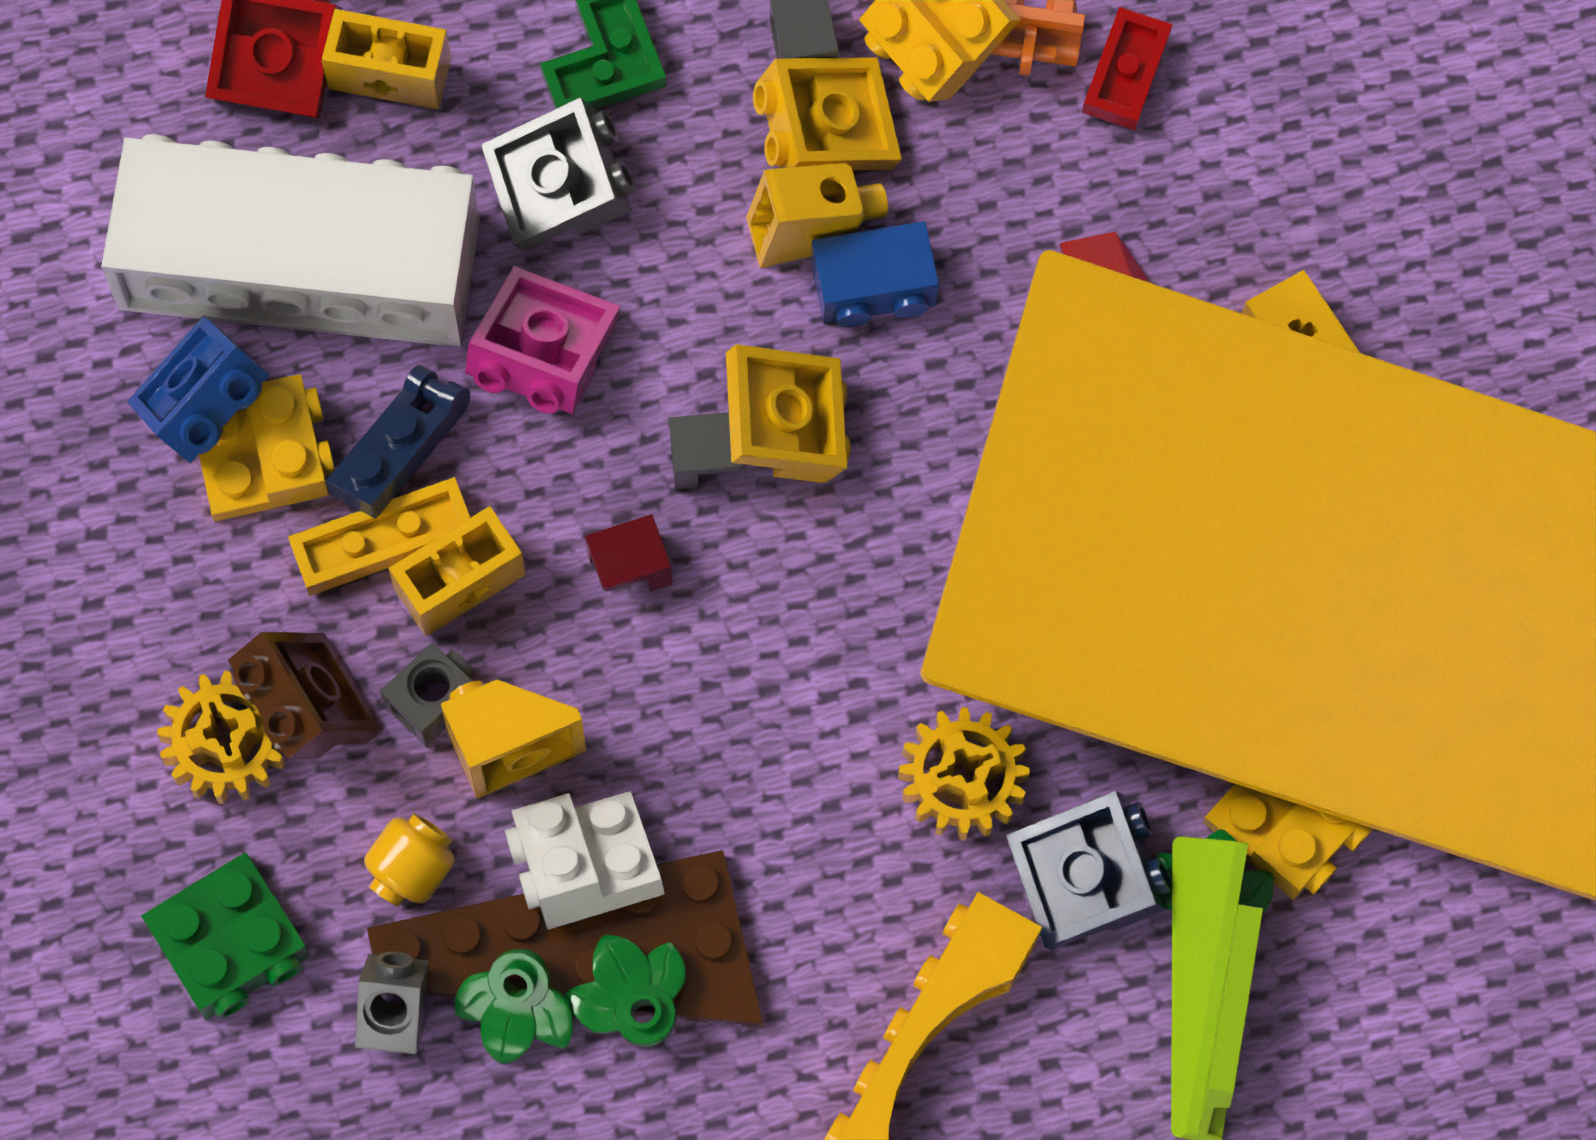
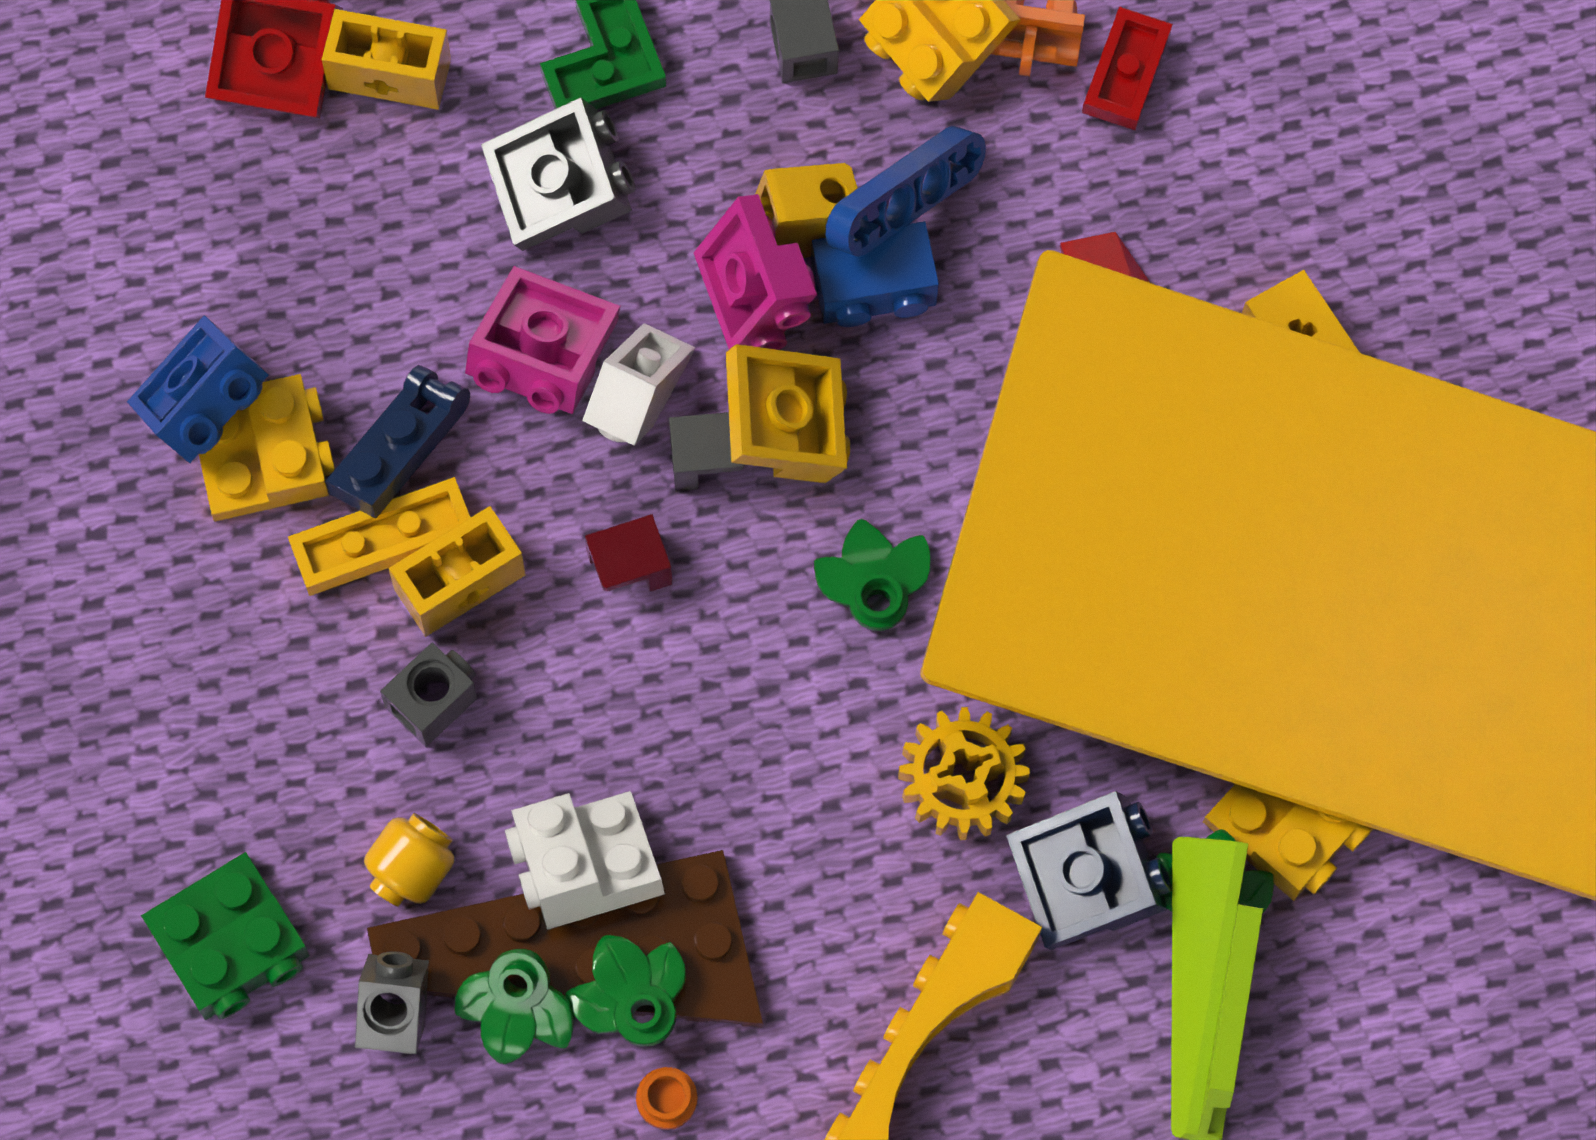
(202, 743): yellow gear -> none
(292, 240): white brick -> none
(303, 694): reddish brown plate -> none
(509, 733): yellow slope -> none
(636, 384): none -> white slope
(666, 1098): none -> orange plate
(752, 280): none -> dark pink plate
(826, 113): yellow plate -> none
(862, 217): none -> blue beam
(873, 568): none -> green plate

